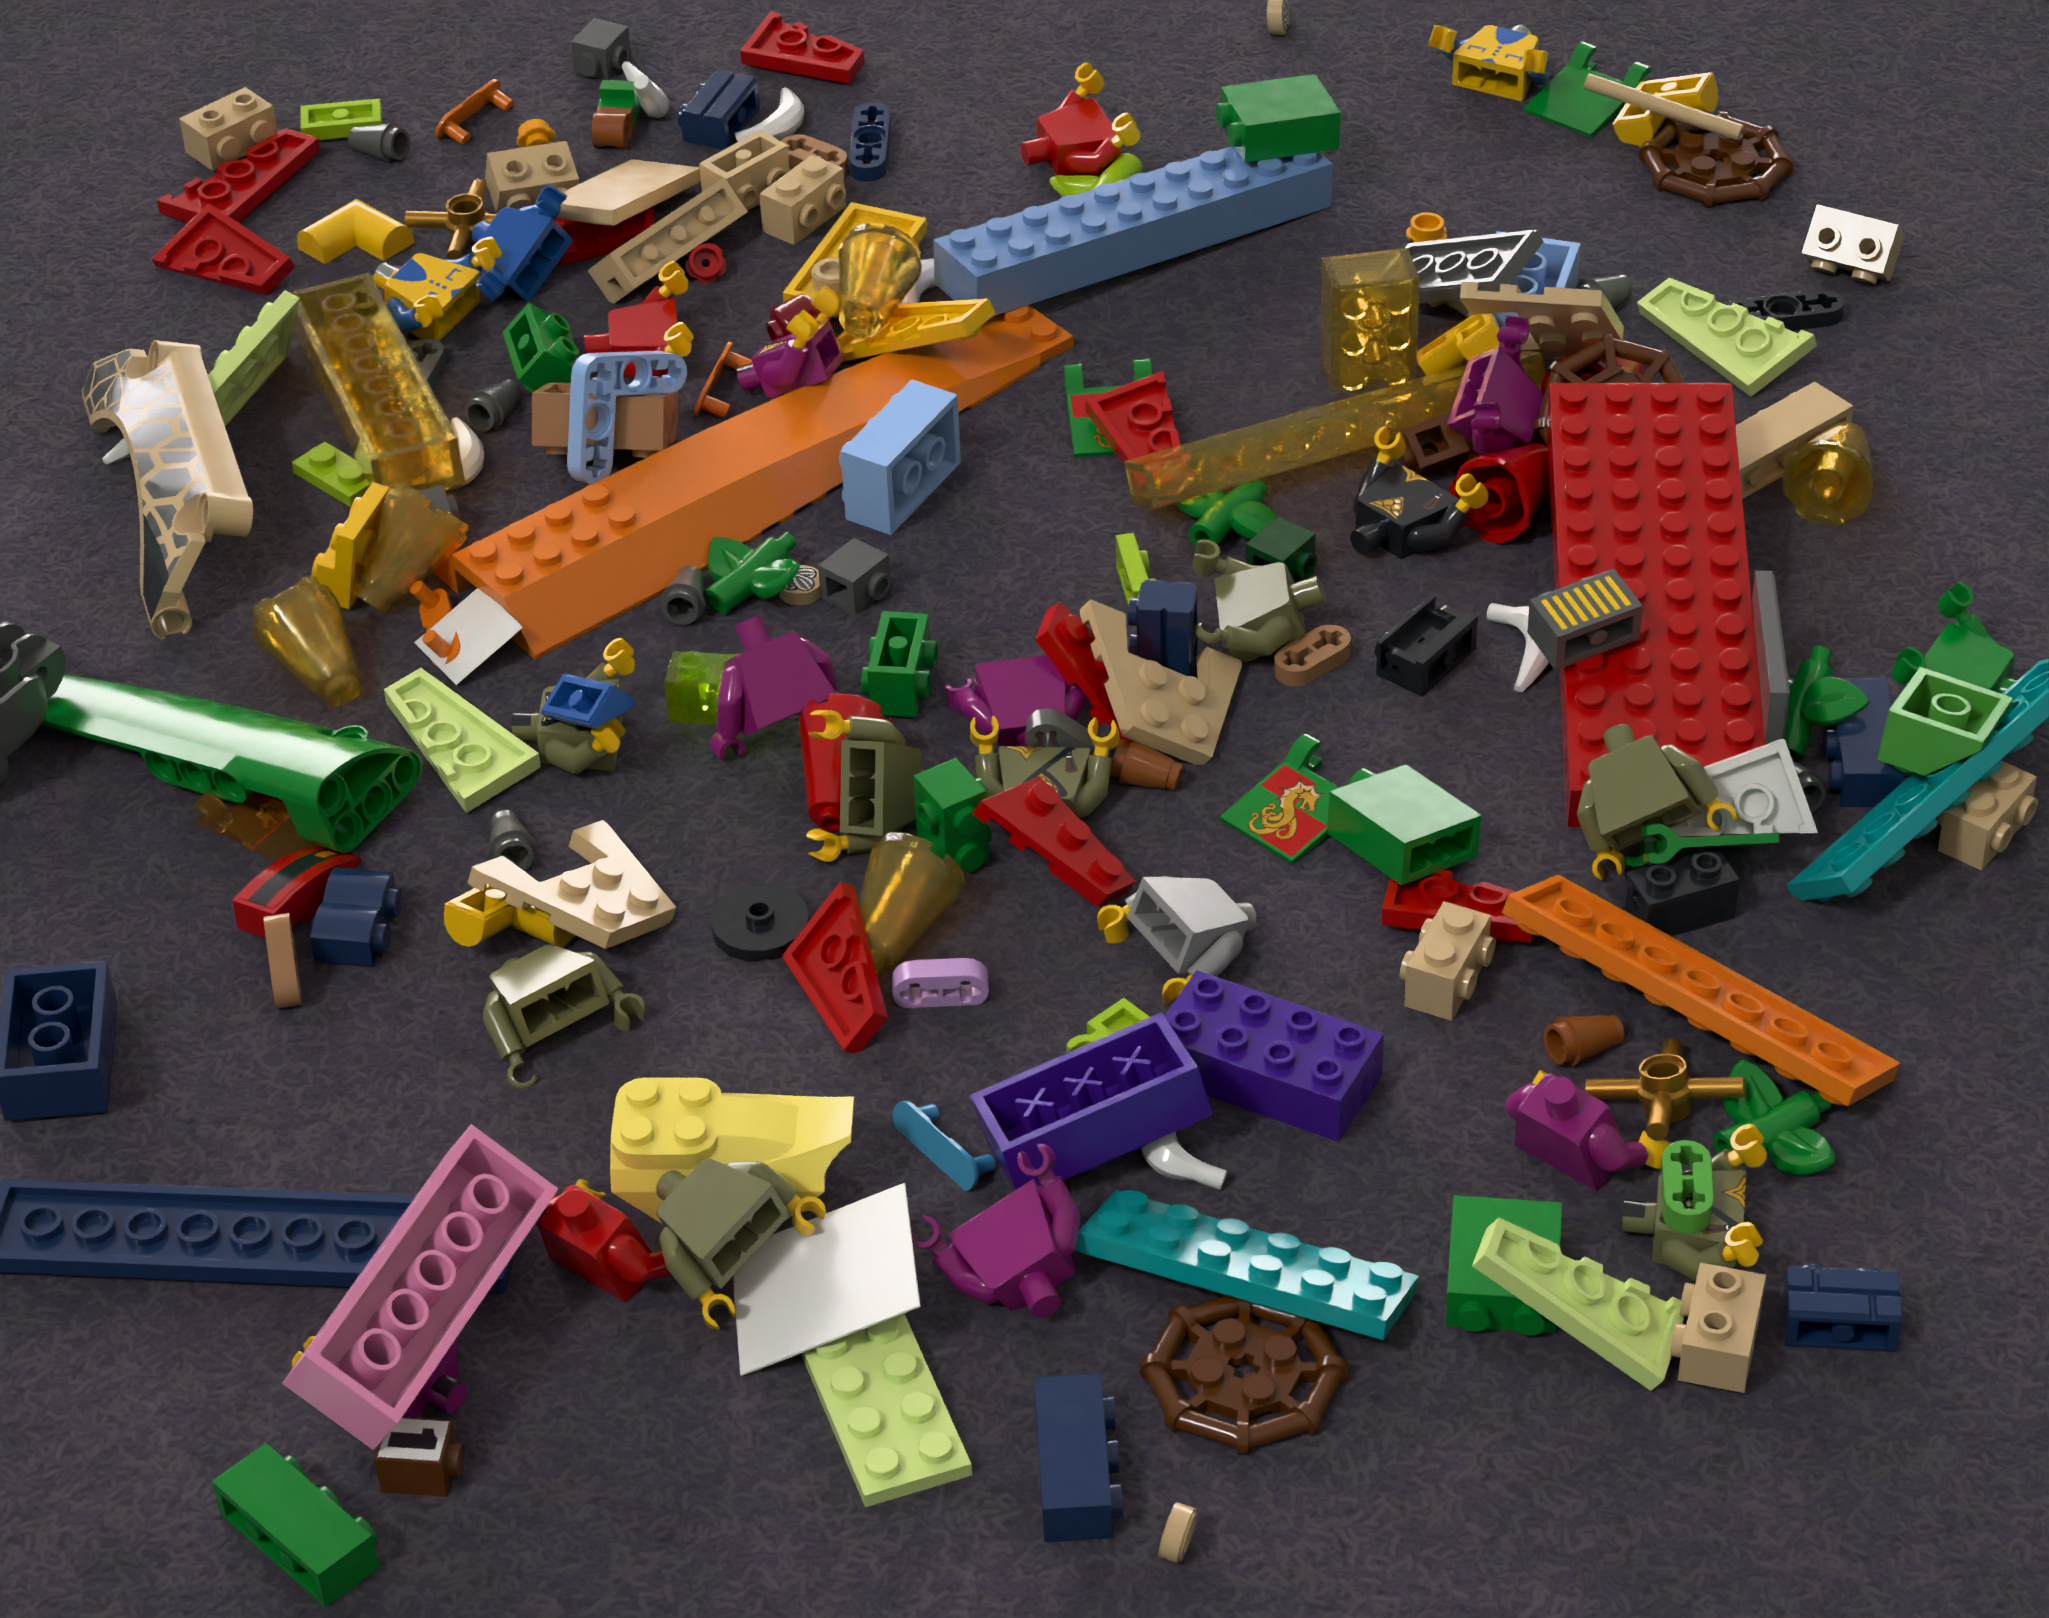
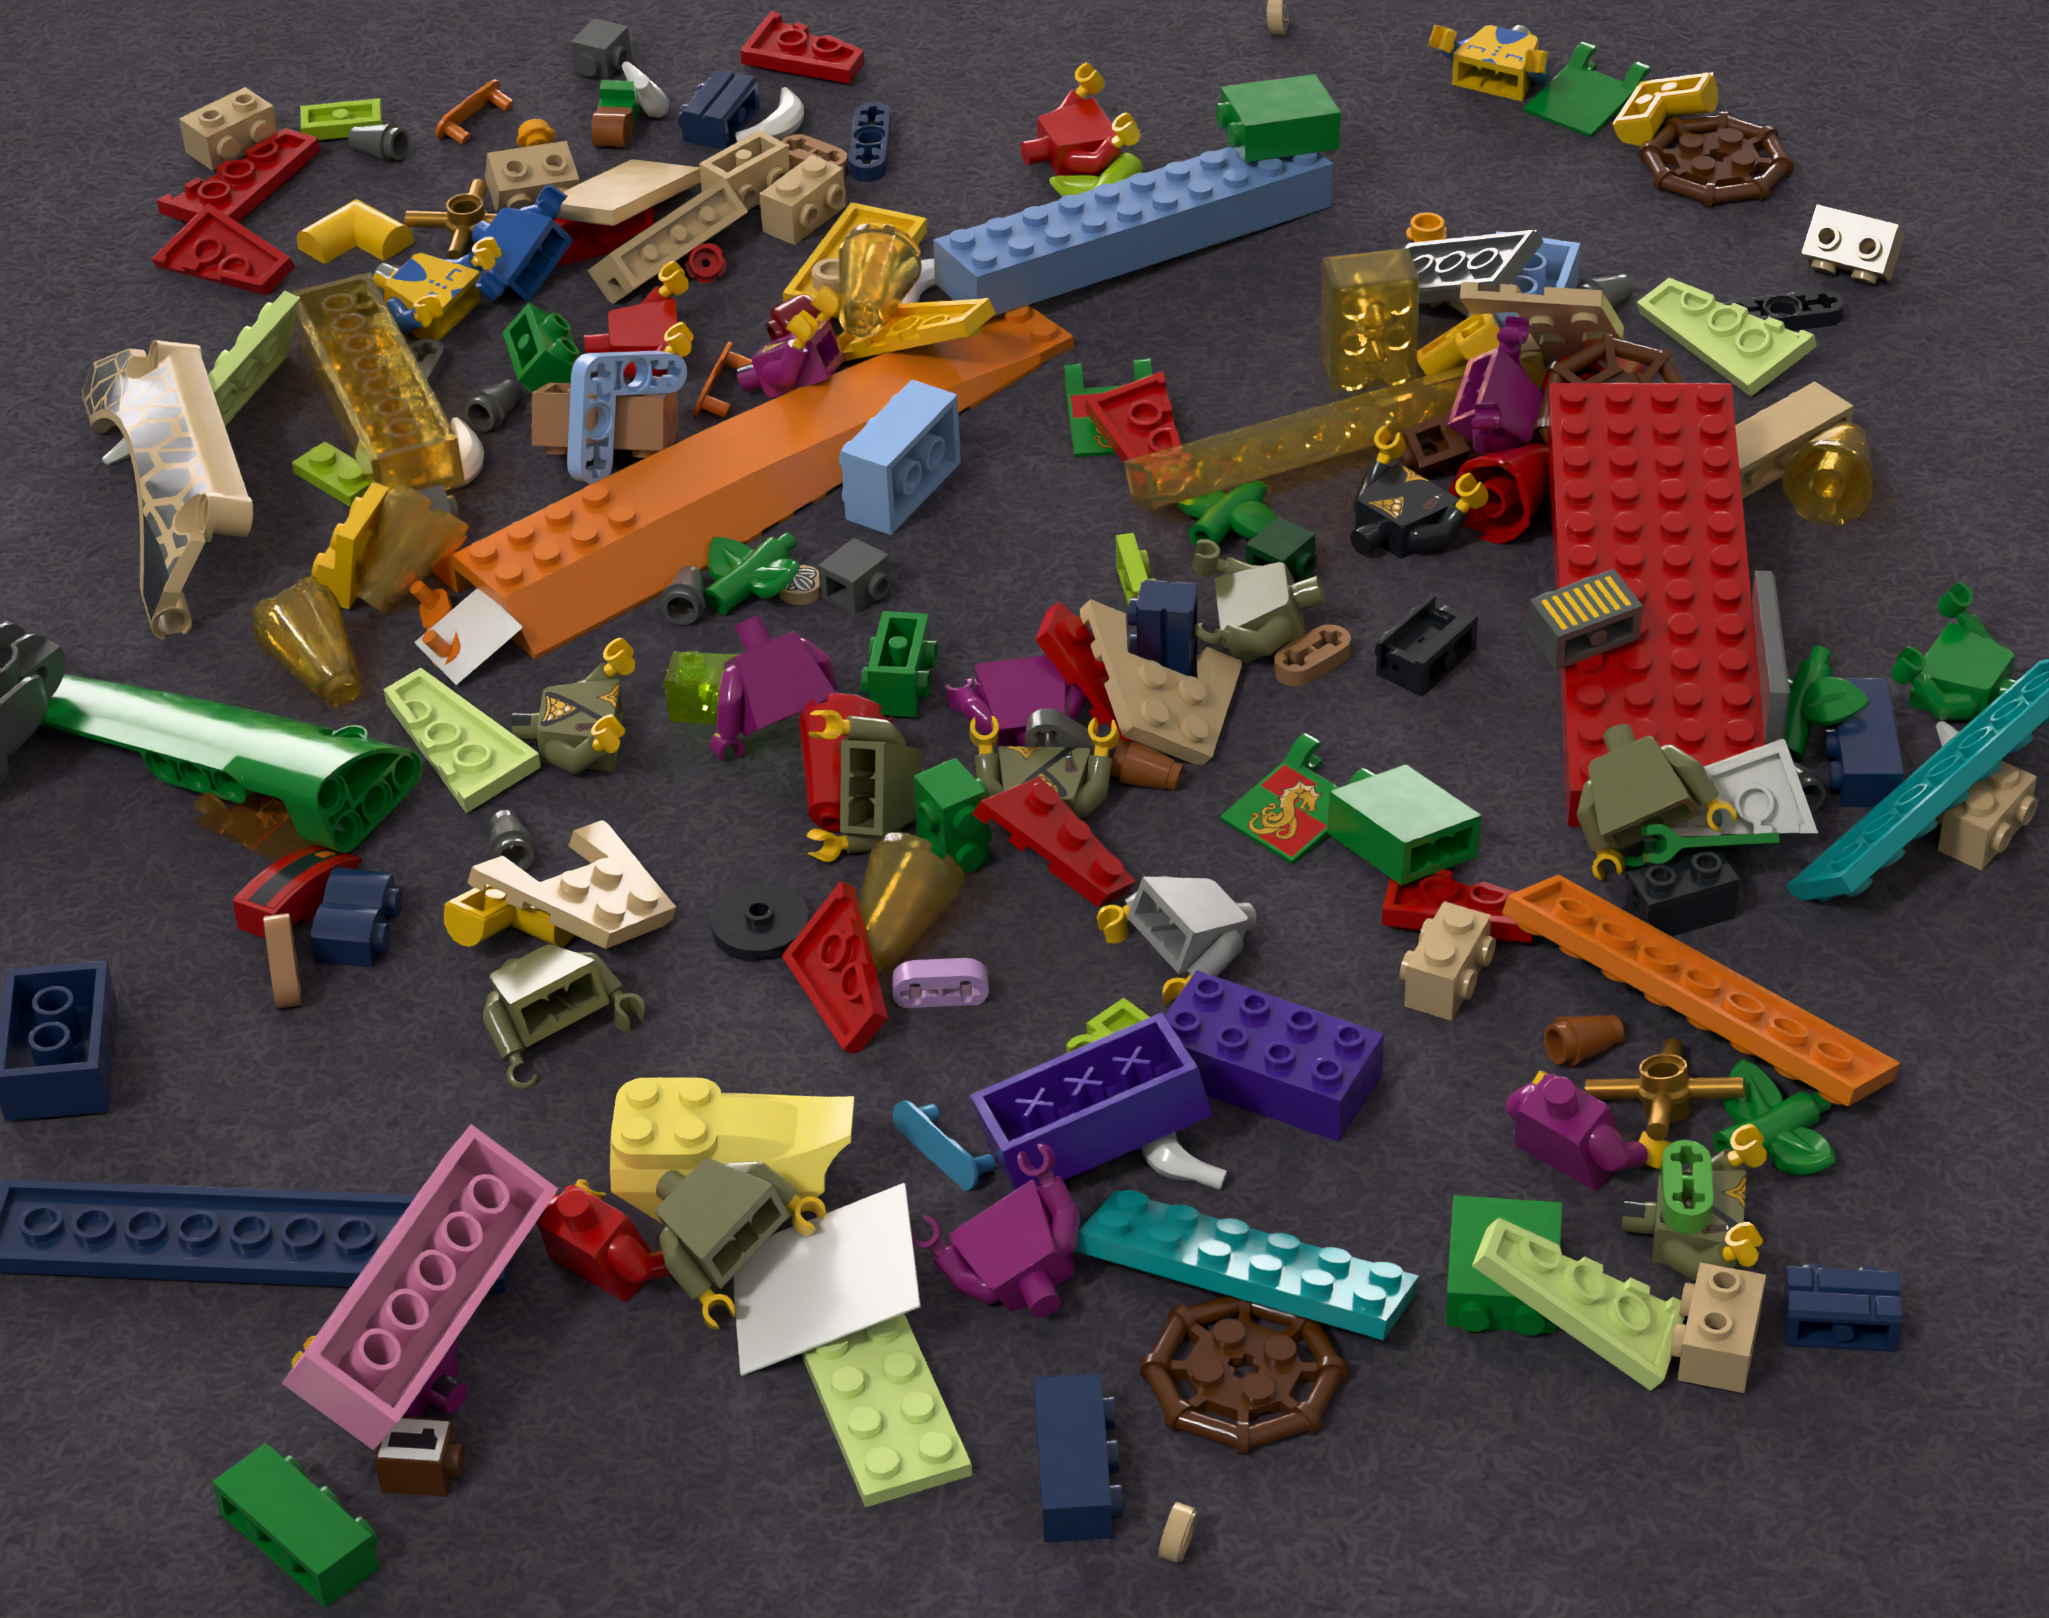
(586, 702): blue slope -> none
(1533, 660): white piece -> none
(1663, 106): tan bar -> none
(1939, 722): bright green slope -> none

